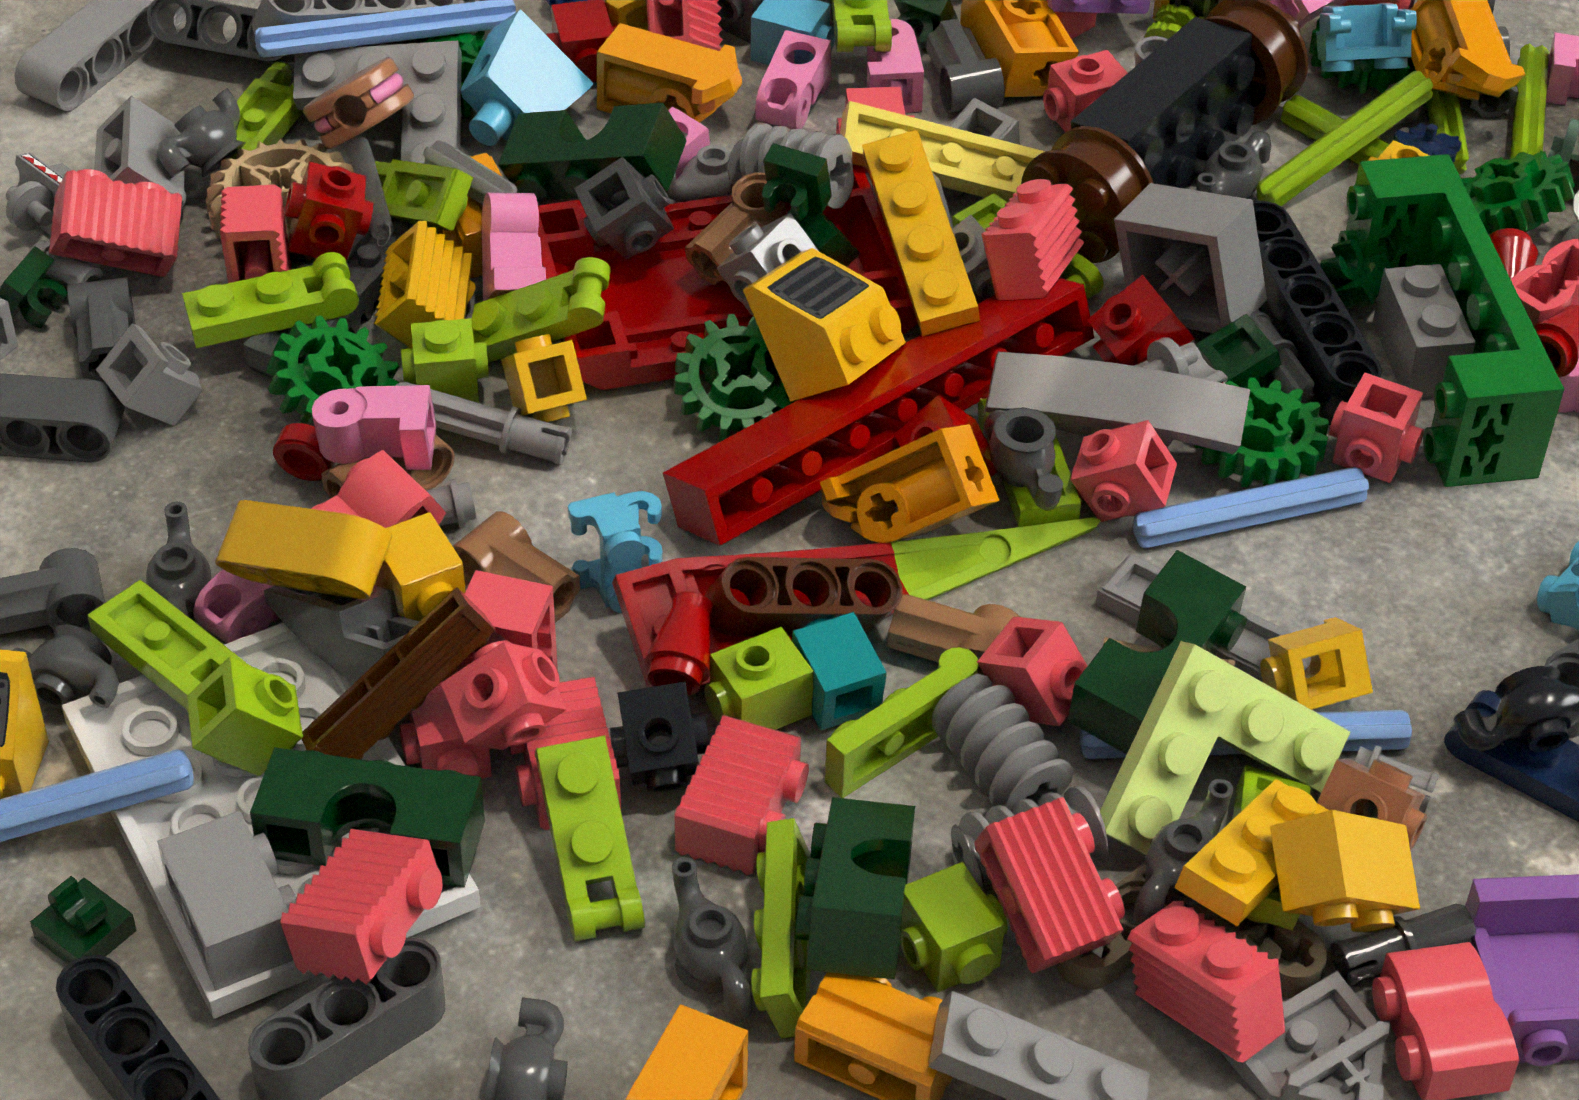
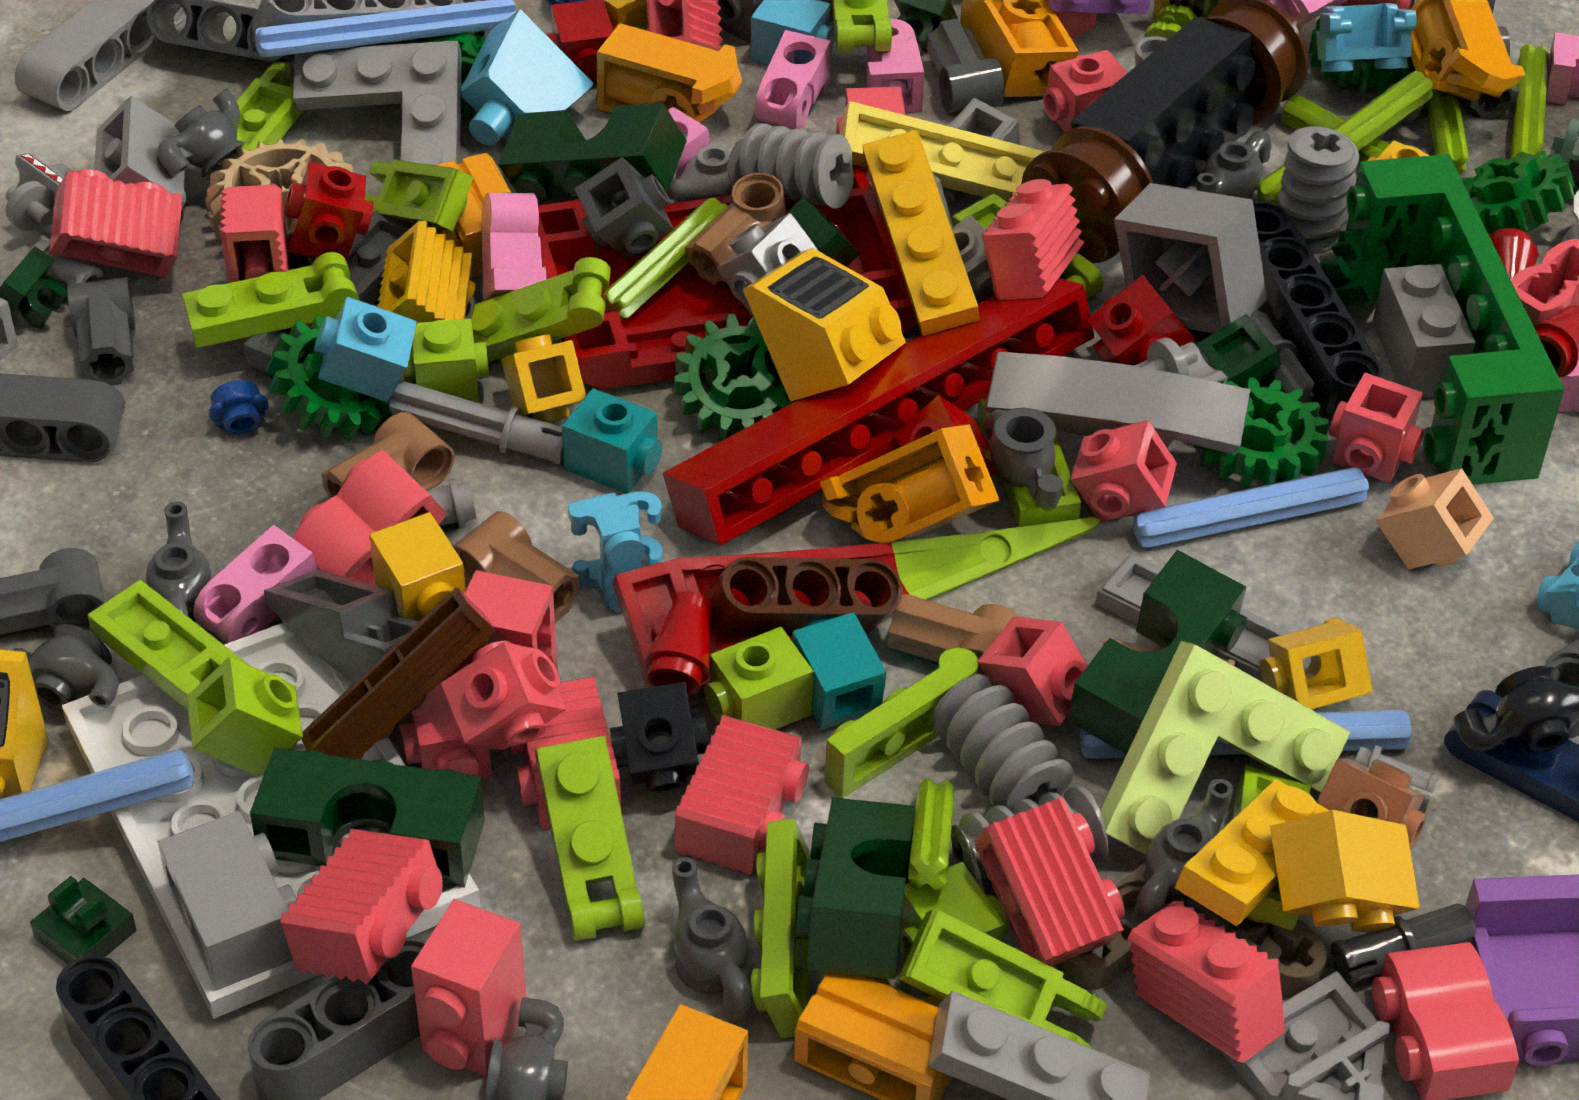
(150, 376): light grey brick -> none
(237, 407): none -> blue plate
(299, 452): red tile -> none
(304, 549): yellow beam -> none
(358, 103): nougat head -> none
(365, 348): none -> medium azure brick
(375, 419): bright pink leg -> none
(381, 197): light grey piece -> none
(469, 986): none -> coral brick
(484, 179): light grey axle -> none
(611, 441): none -> teal brick
(659, 263): none -> lime axle
(797, 180): dark green tile -> none
(931, 834): none -> lime axle
(967, 961): none -> lime hinge
(1317, 182): none -> light grey piece
(1427, 141): dark blue plant -> none
(1434, 519): none -> light nougat brick

